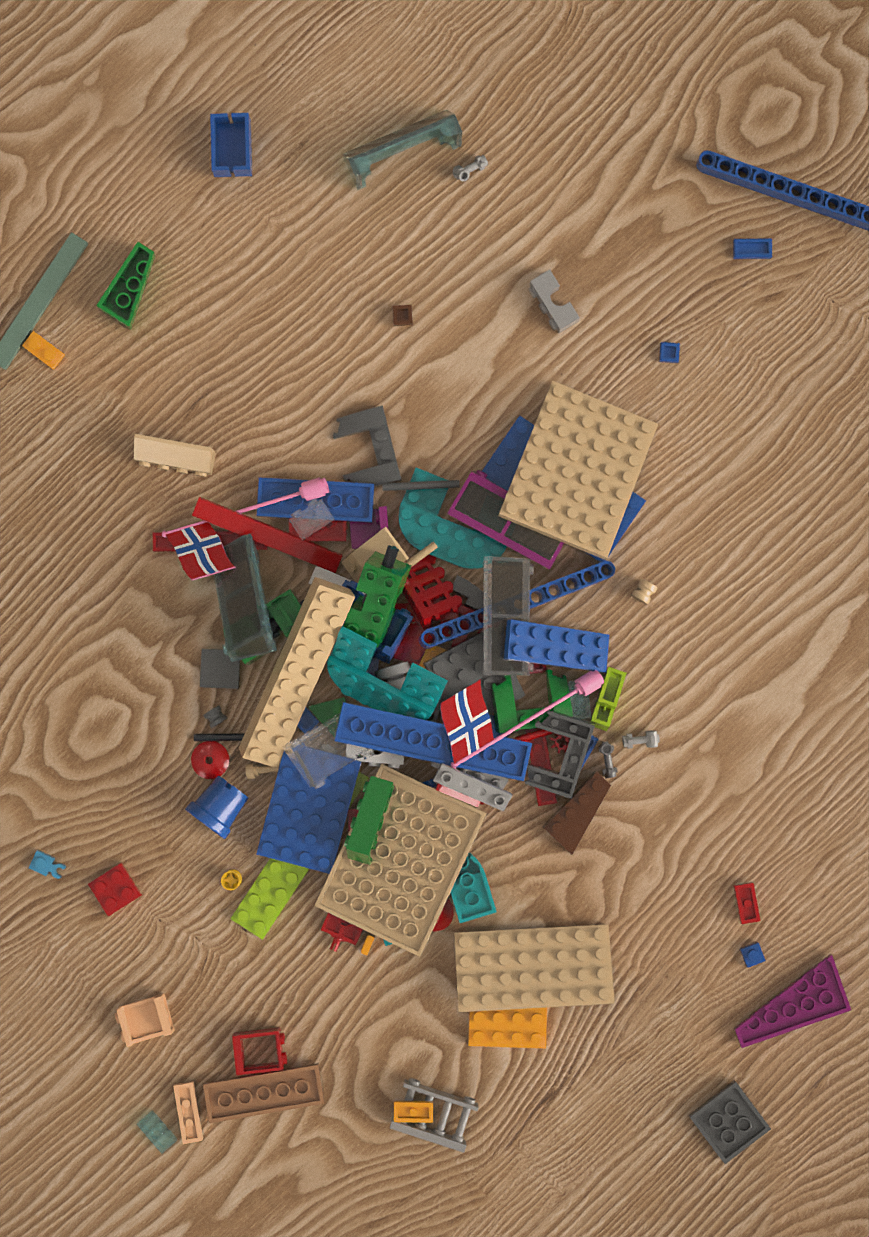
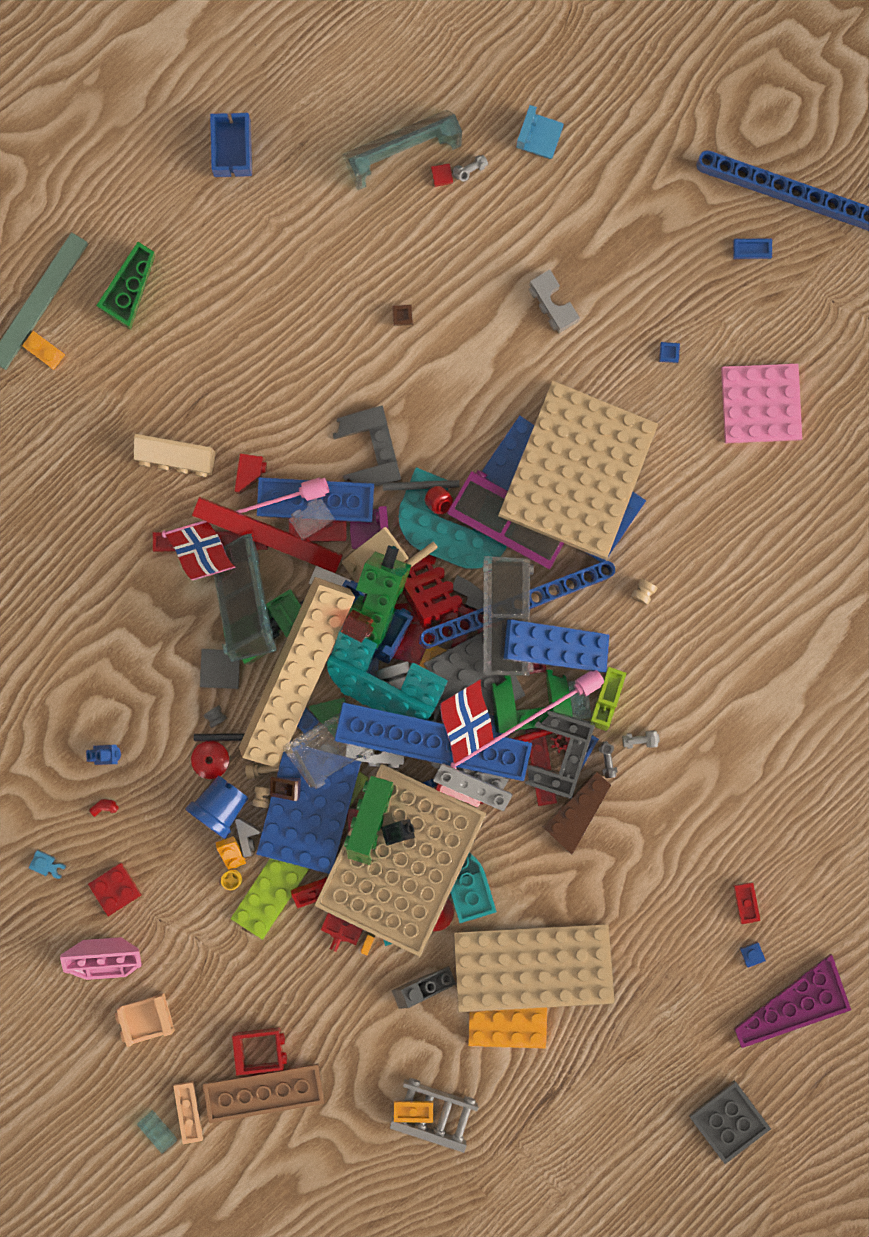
(101, 958): none -> bright pink wedge
(103, 754): none -> blue hips
(104, 805): none -> red arm
(230, 852): none -> light orange plate
(245, 830): none -> light grey slope
(249, 471): none -> red slope
(262, 797): none -> tan wheel
(285, 788): none -> reddish brown slope
(307, 893): none -> red plate
(357, 626): none -> clear red brick
(398, 832): none -> black bracket
(423, 988): none -> dark grey slope
(438, 500): none -> red head
(442, 175): none -> red tile
(539, 134): none -> dark azure bracket
(761, 403): none -> bright pink plate

